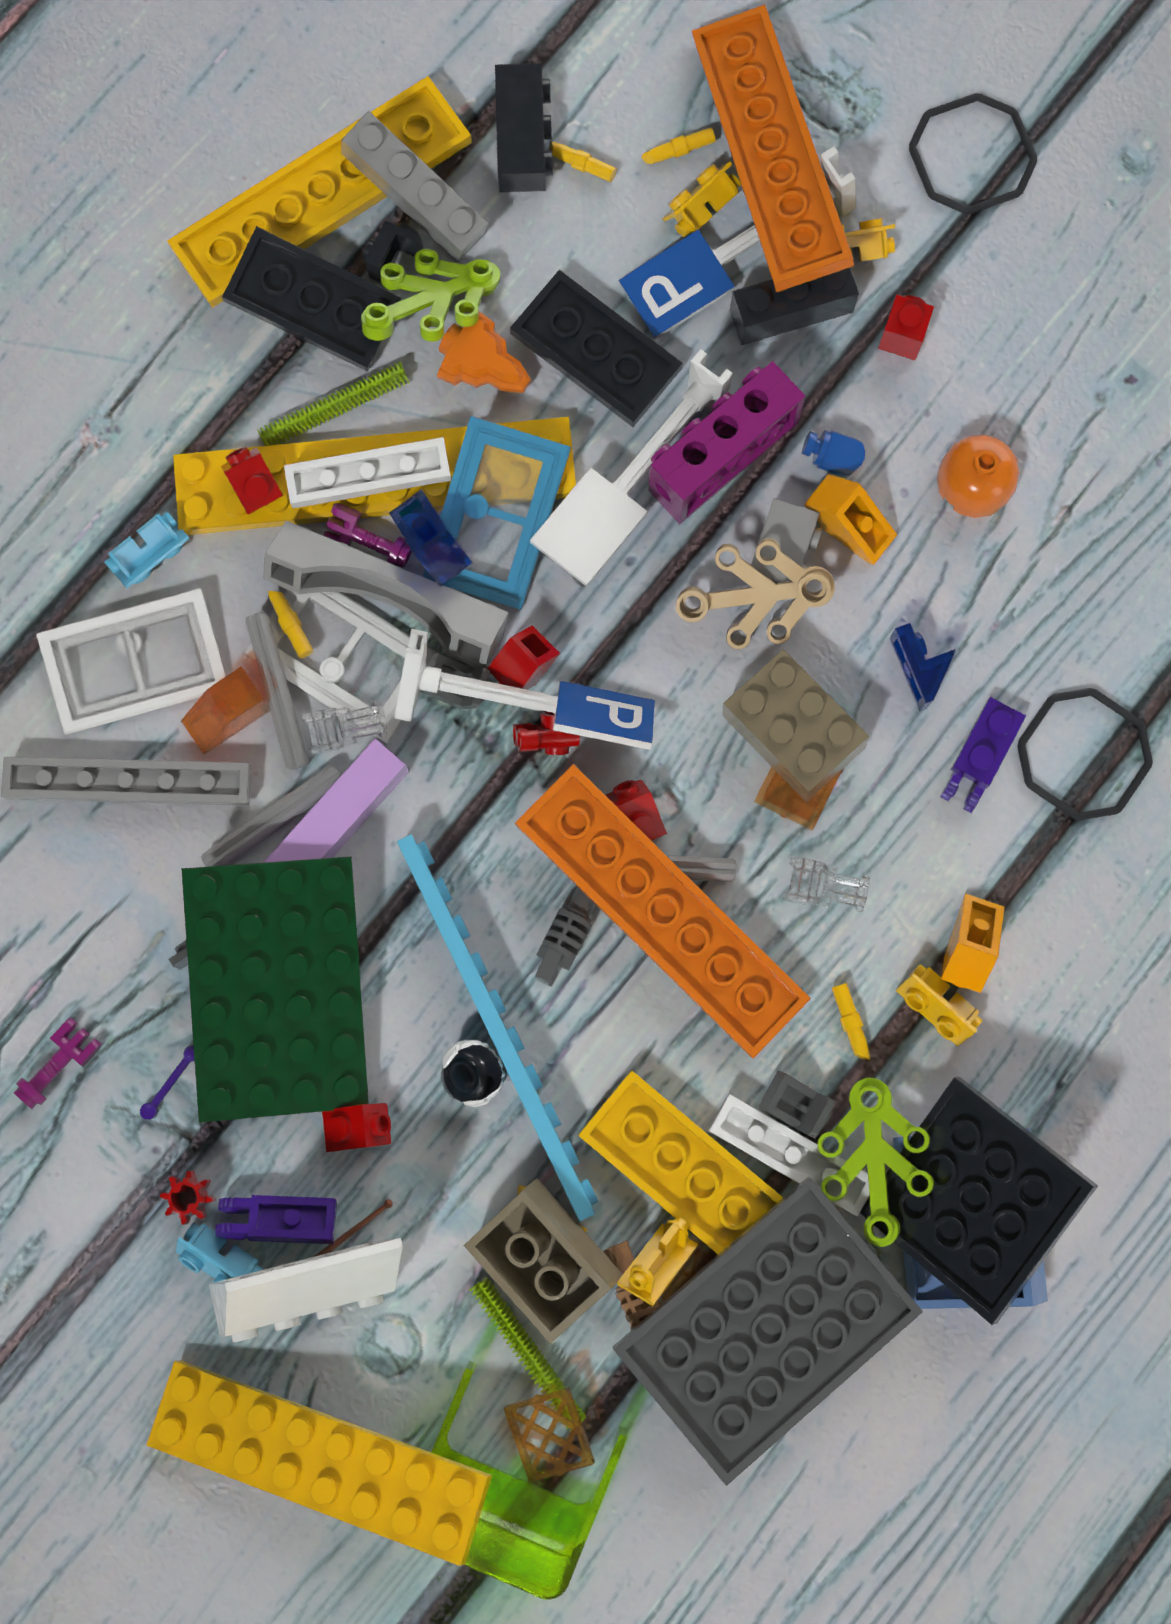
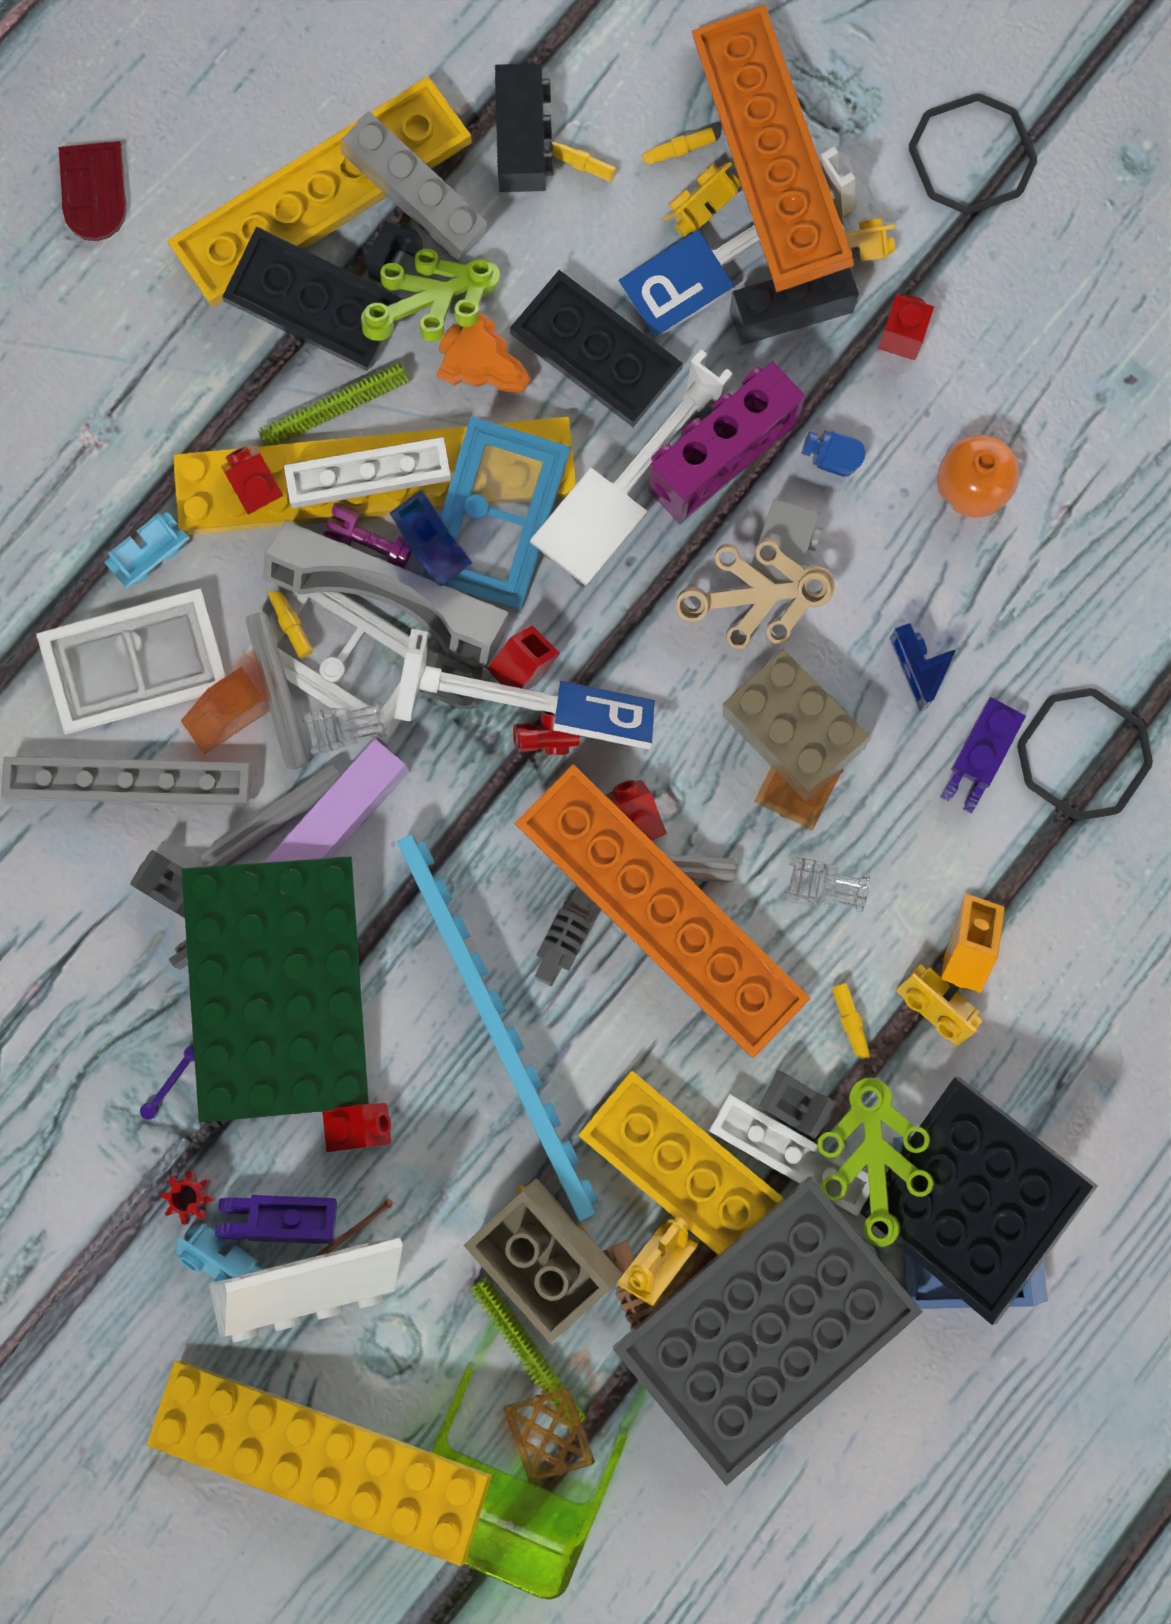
(69, 1049): magenta hinge -> none
(93, 189): none -> dark red window
(161, 881): none -> dark grey bracket
(472, 1072): black hair -> none
(851, 517): light orange slope -> none

